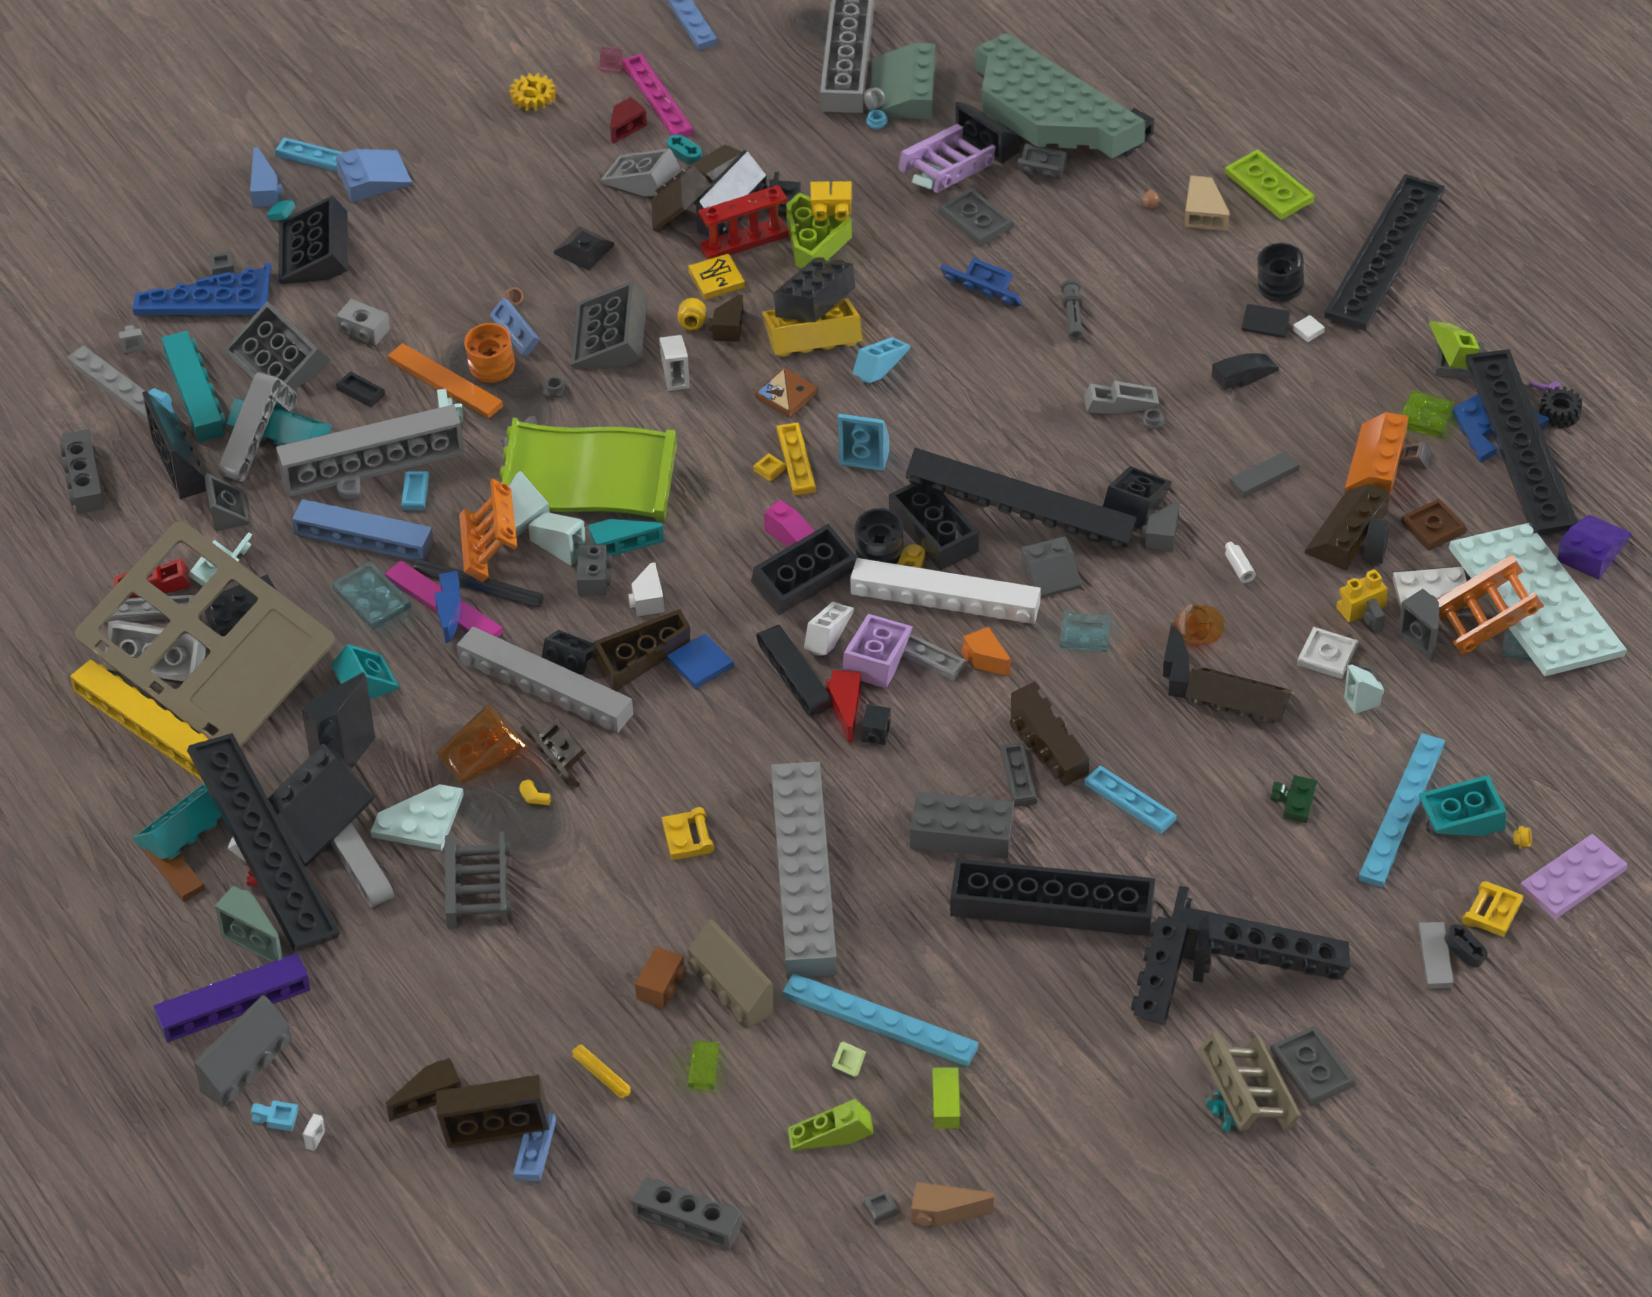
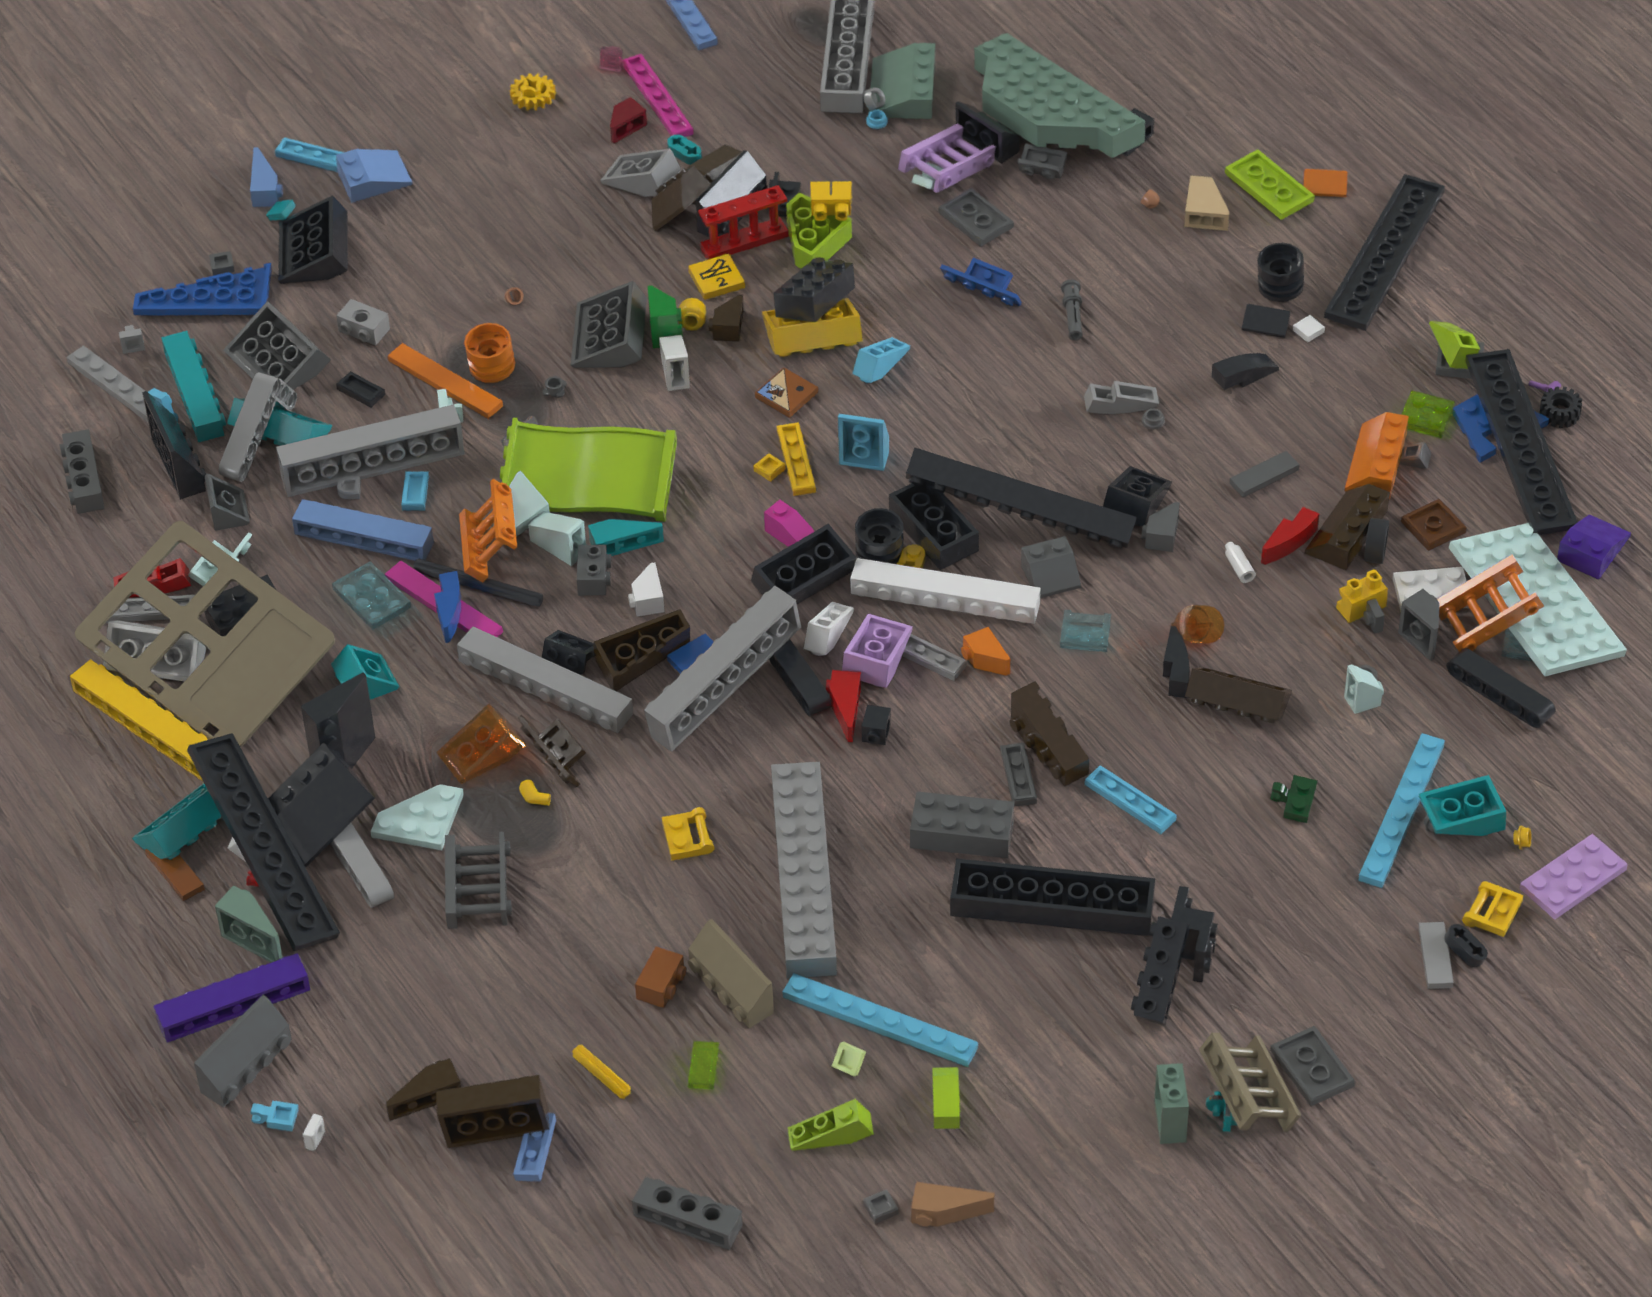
(520, 332): medium blue plate -> none
(583, 248): black slope -> none
(663, 316): none -> green slope
(722, 668): none -> light grey brick
(1171, 1103): none -> sand green window
(1274, 946): black brick -> none
(1290, 535): none -> red slope
(1326, 182): none -> orange slope
(1327, 652): white tile -> none
(1501, 688): none -> black beam

